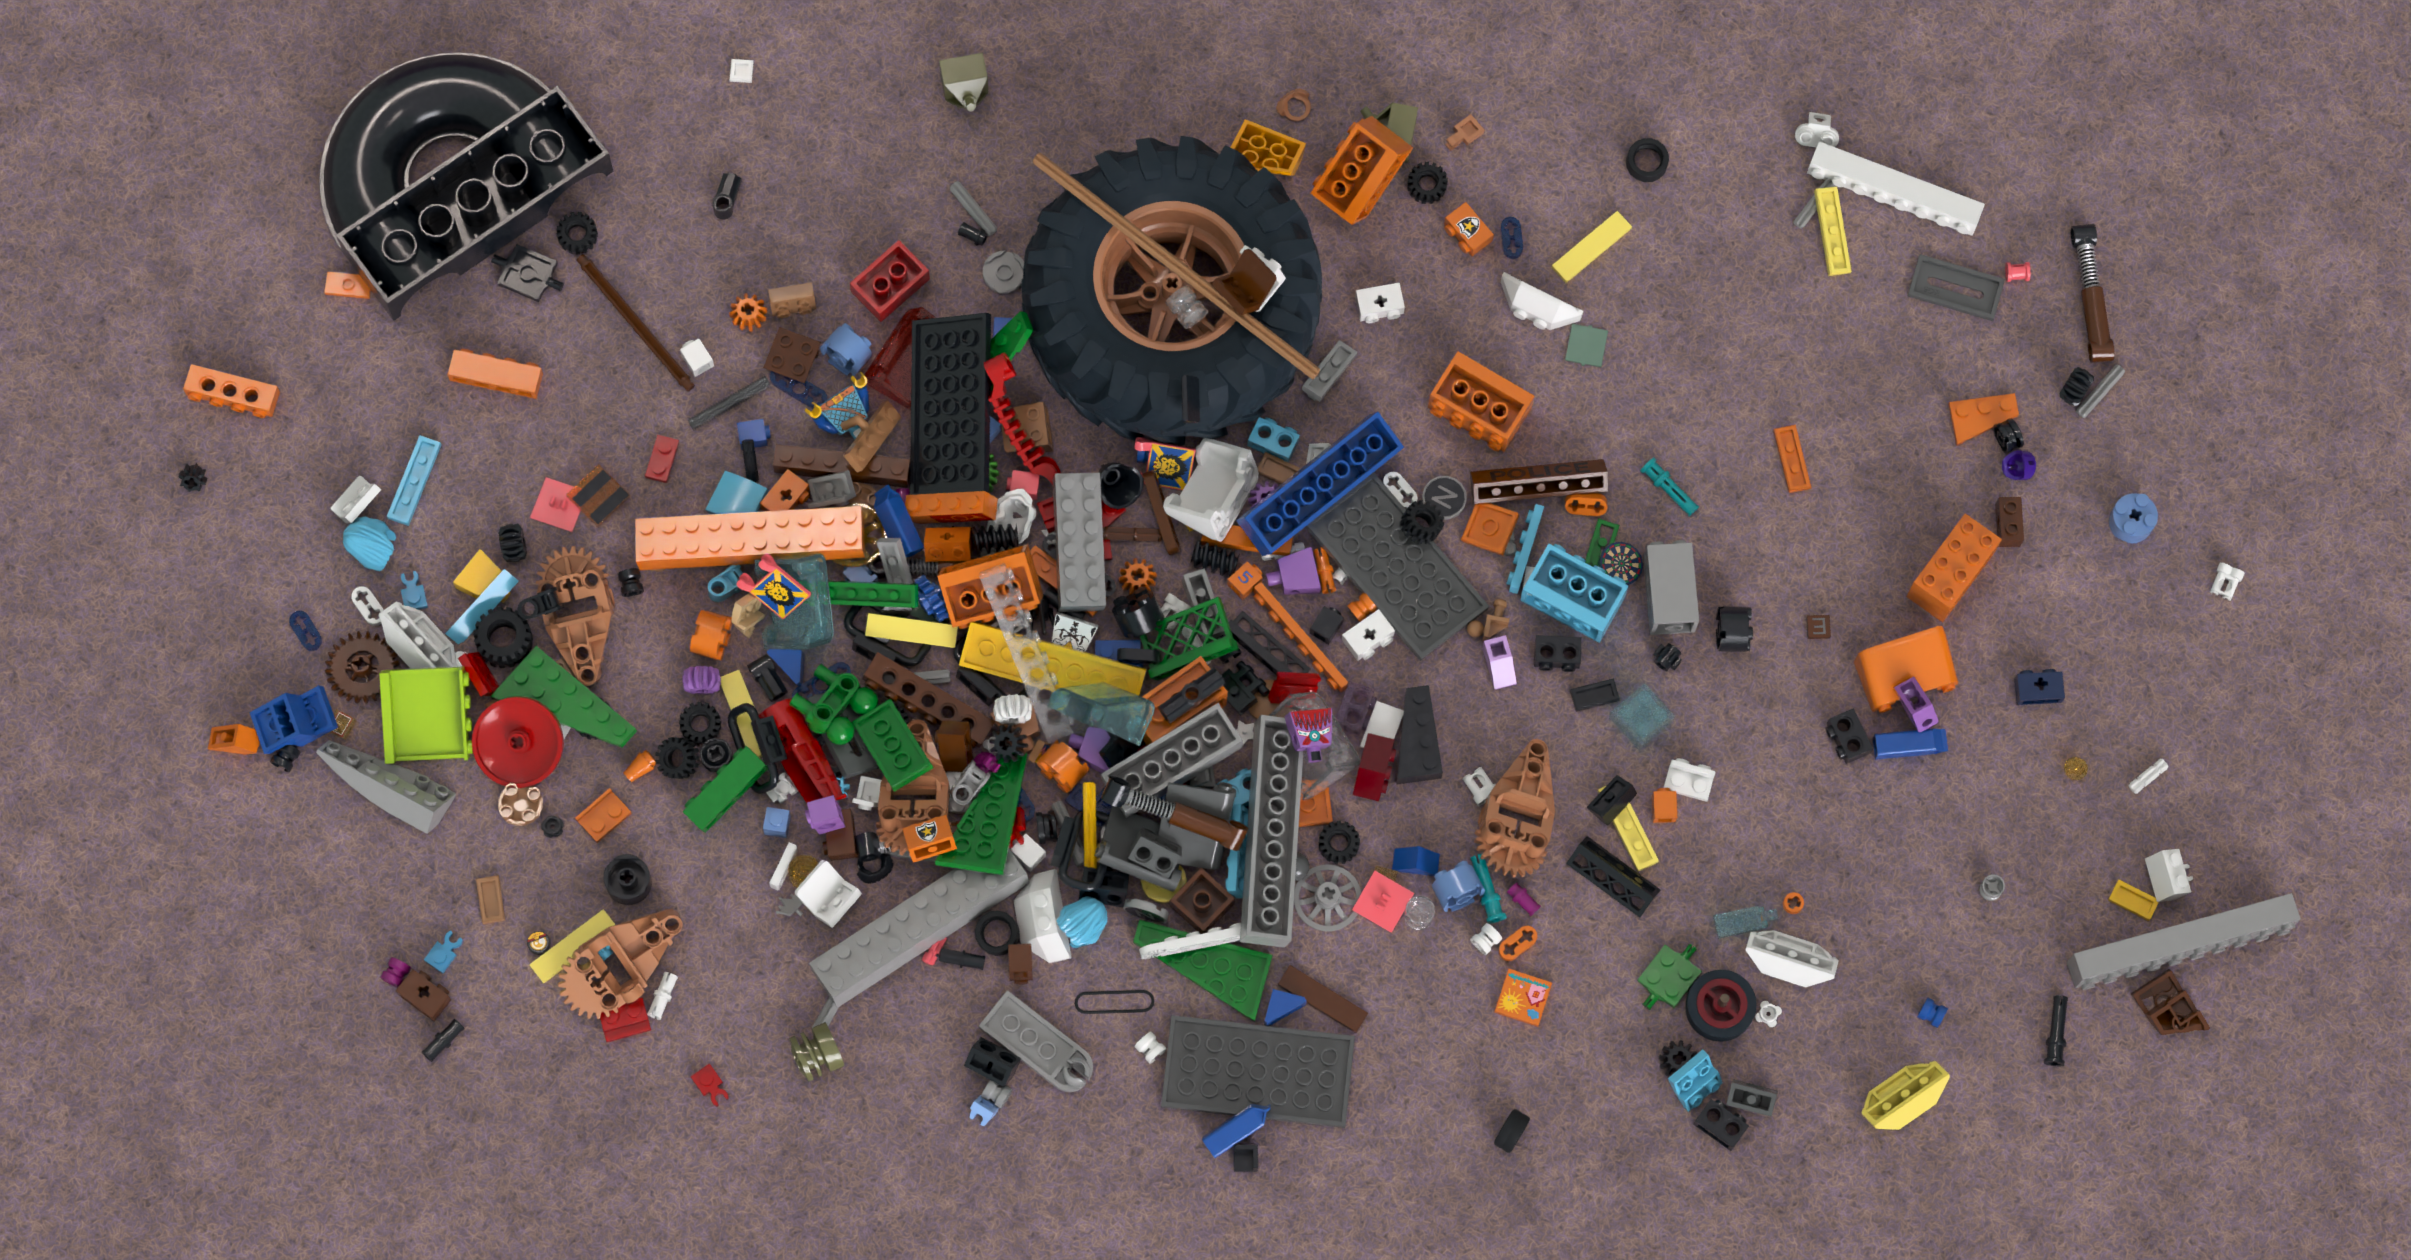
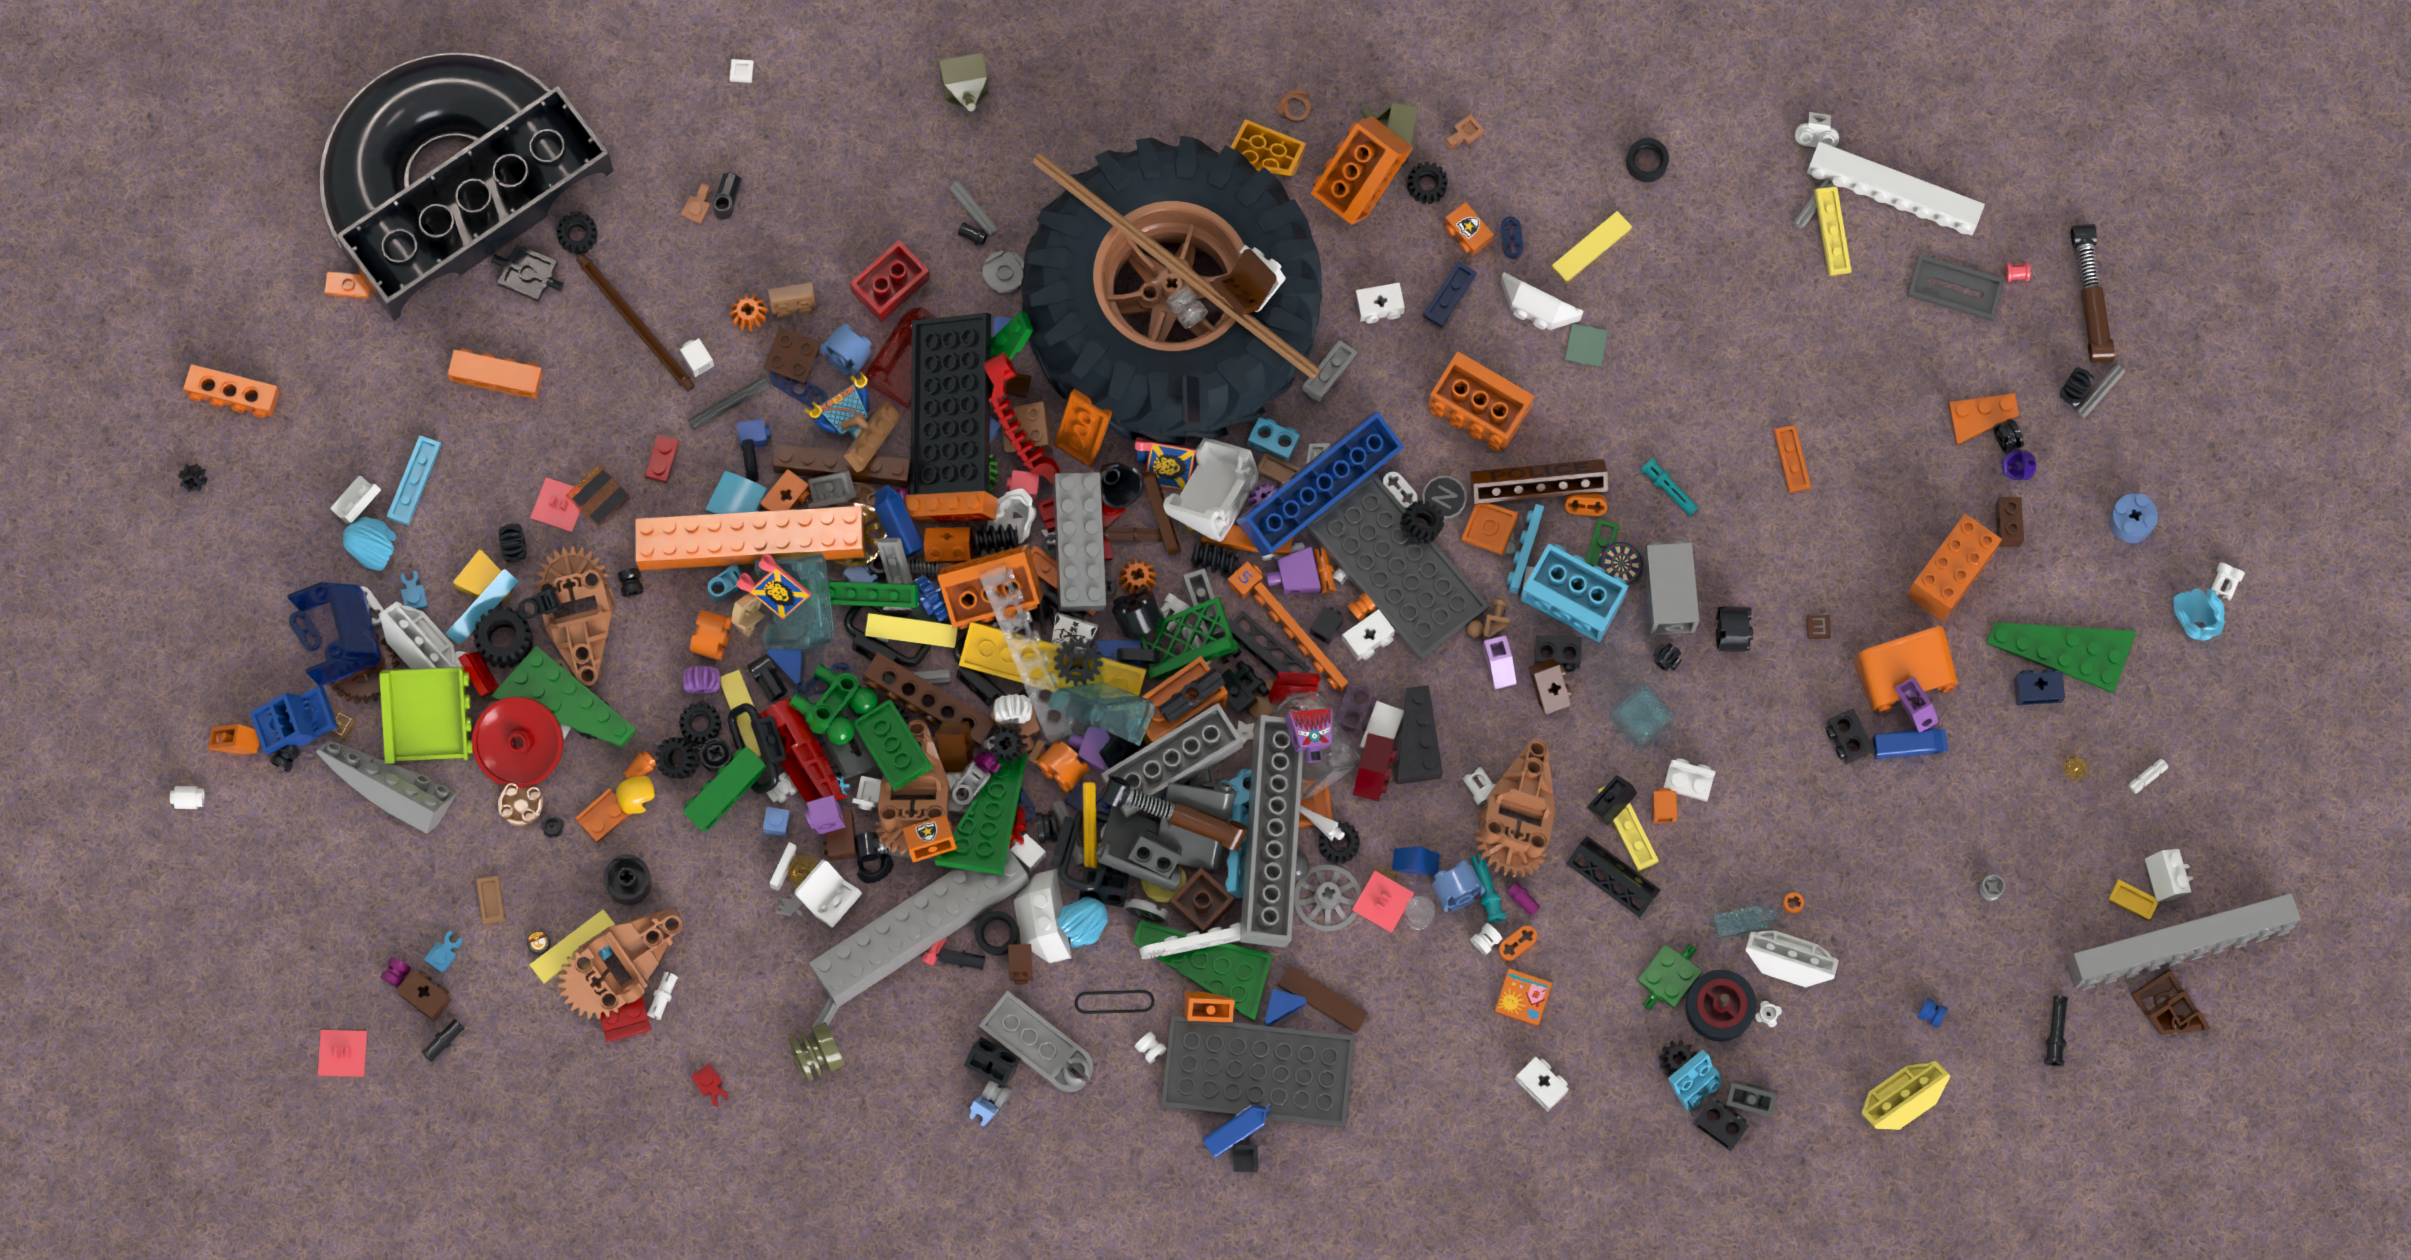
(187, 797): none -> white brick
(342, 1053): none -> coral piece
(357, 641): none -> clear blue windscreen
(634, 792): none -> yellow helmet
(697, 207): none -> nougat plate
(1019, 385): none -> reddish brown tile
(1082, 428): none -> orange tile
(1084, 669): none -> black gear
(1207, 1007): none -> orange slope
(1327, 826): none -> white piece
(1449, 294): none -> dark blue plate
(1511, 1130): black tyre -> none
(1542, 676): none -> brick
(1544, 1095): none -> white brick
(1594, 695): black tile -> none
(2078, 652): none -> green wing
(2197, 607): none -> medium azure hair

